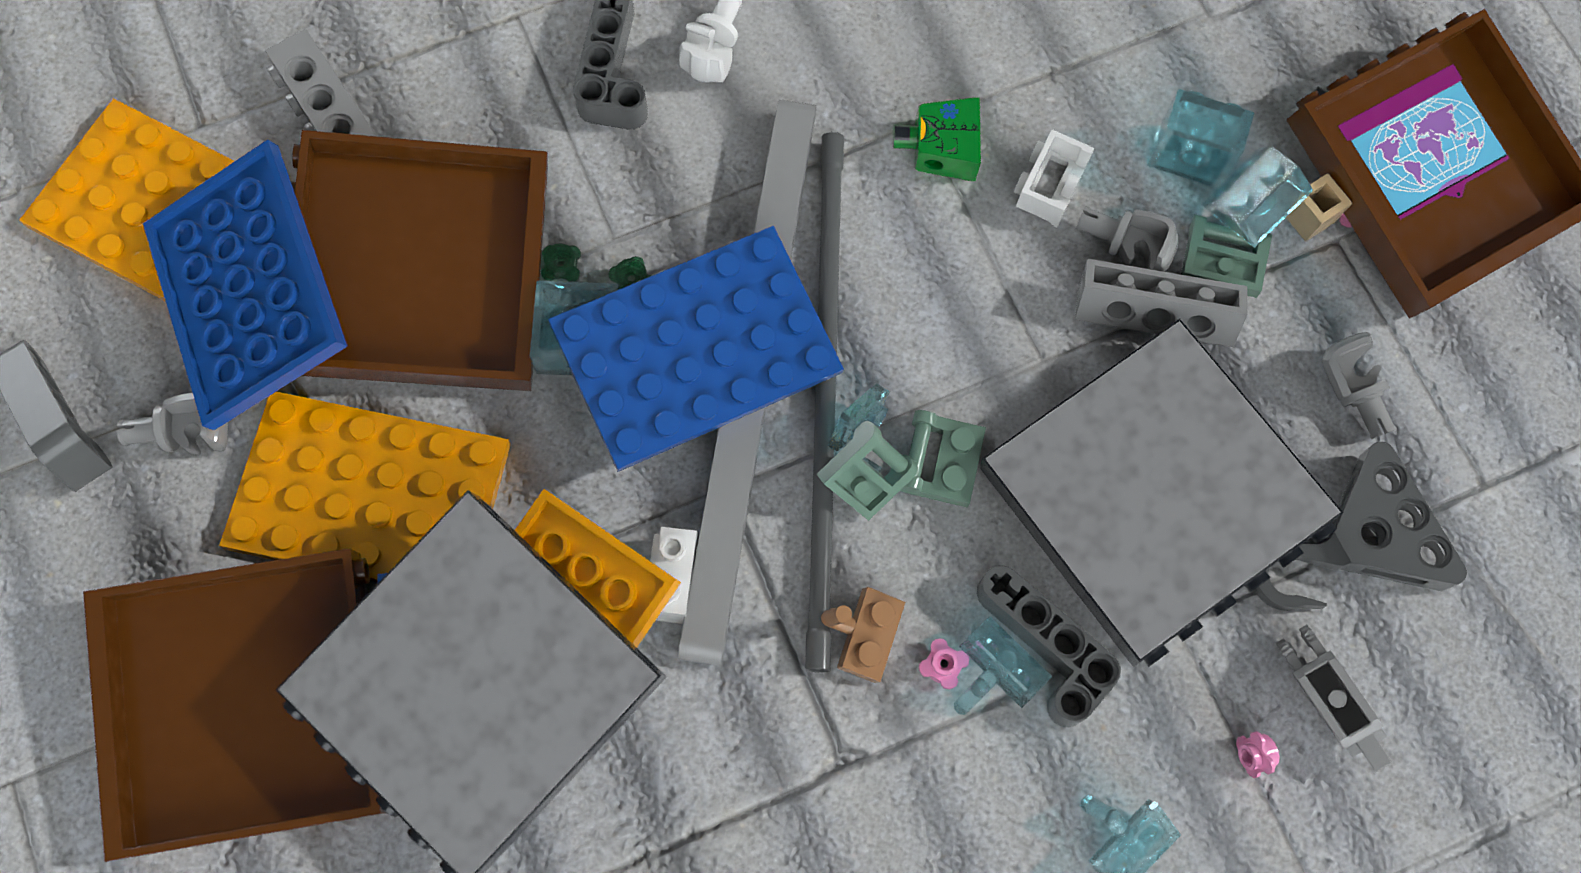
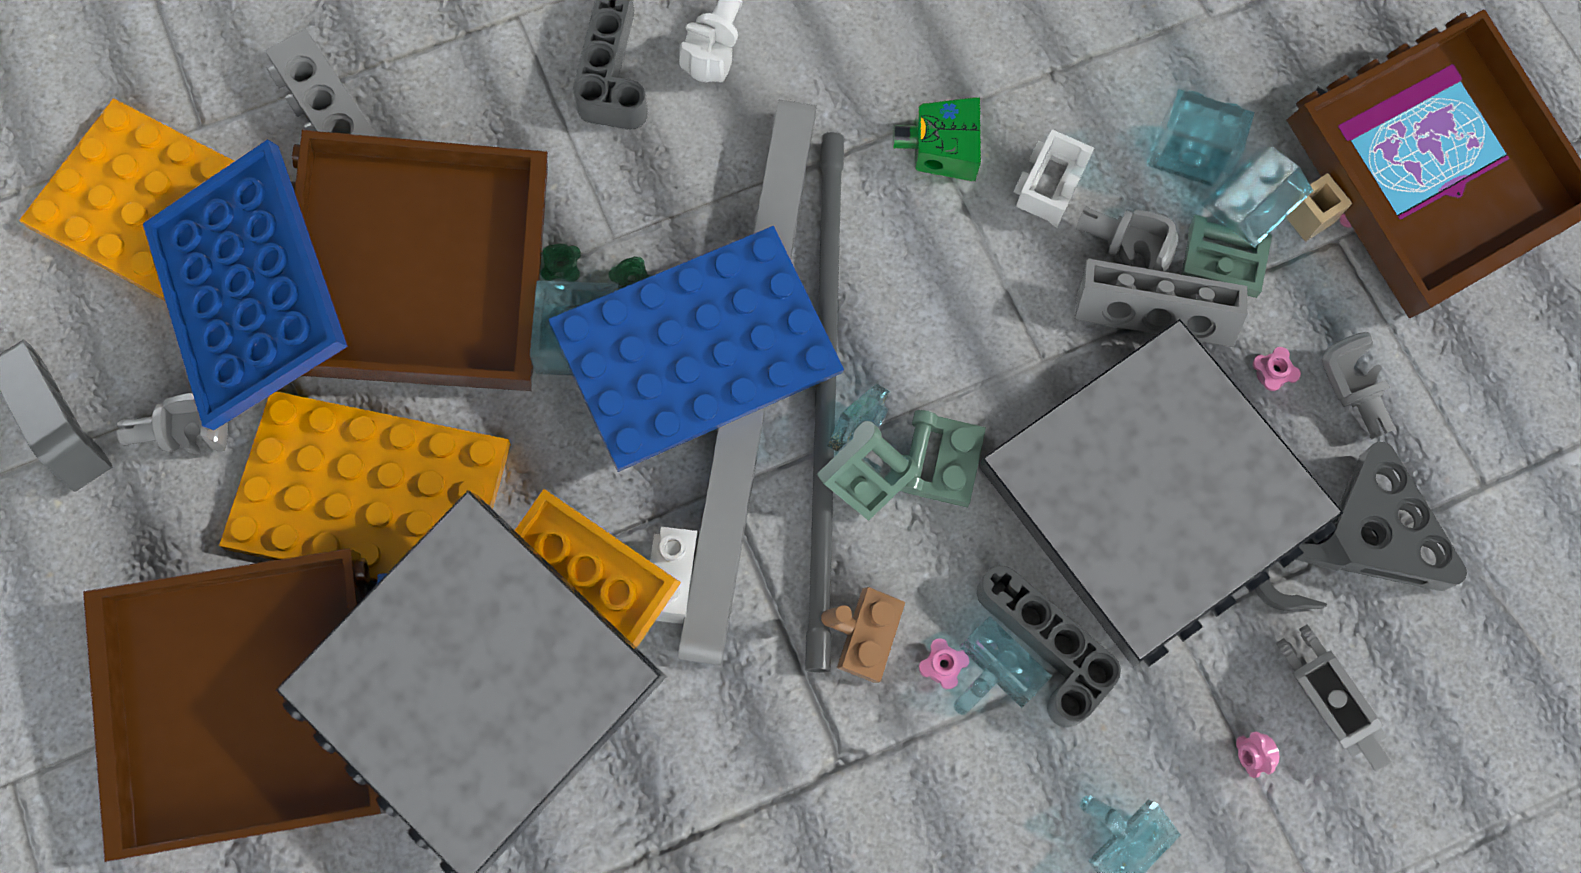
(1268, 376): none -> bright pink plate

